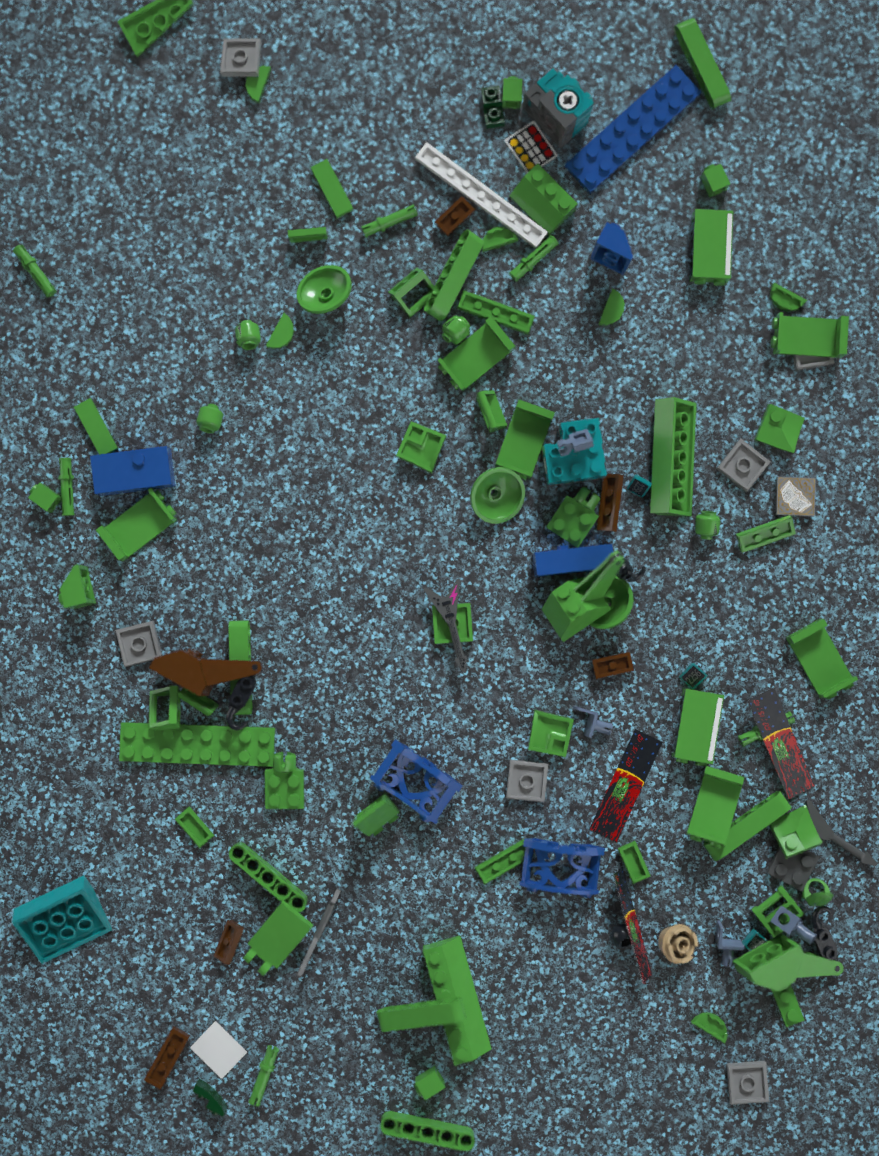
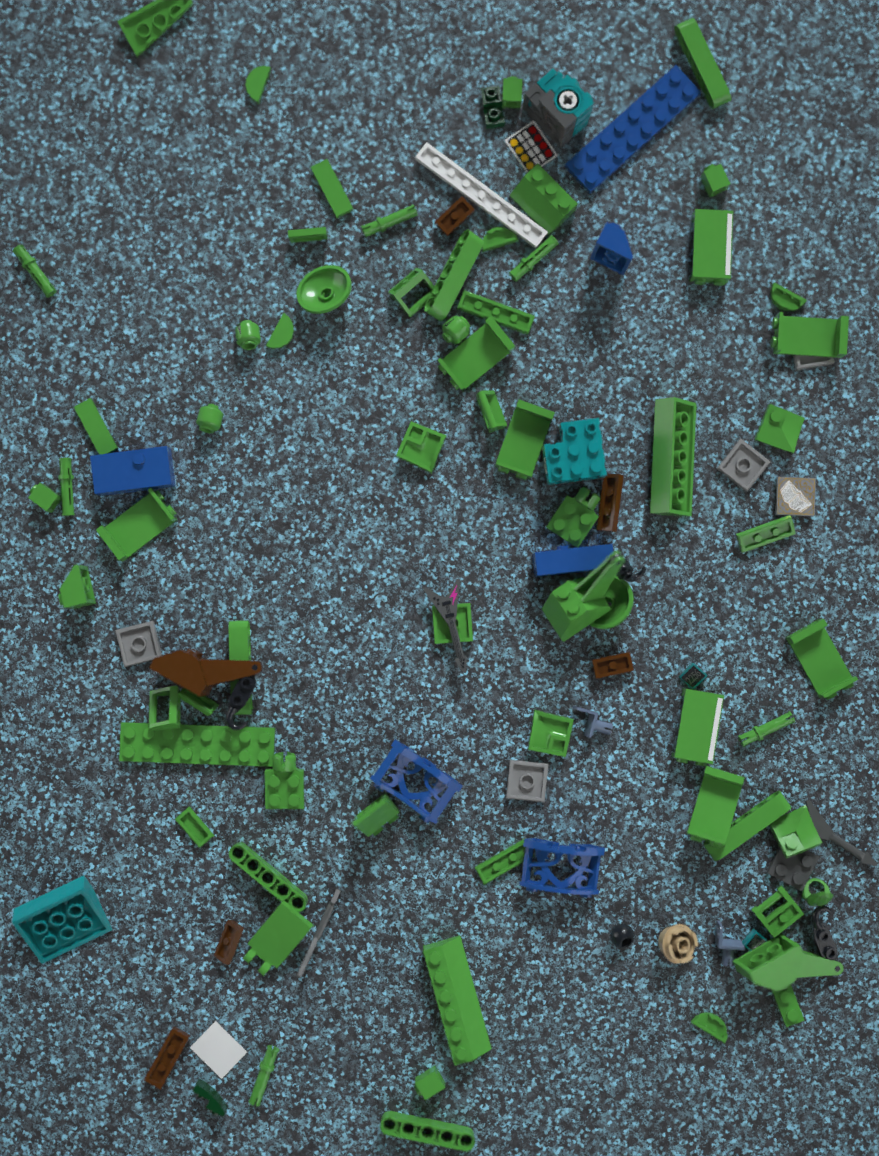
(240, 57): light grey tile -> none
(421, 1014): bright green beam -> none
(505, 501): bright green dish -> none
(577, 441): sand blue plate -> none
(613, 309): bright green tile -> none
(625, 785): black sticker -> none
(632, 925): black sticker -> none
(634, 862): bright green tile -> none
(639, 485): slope -> none
(707, 524): bright green head -> none
(747, 1082): light grey tile -> none
(780, 743): black sticker -> none
(794, 926): sand blue bracket -> none

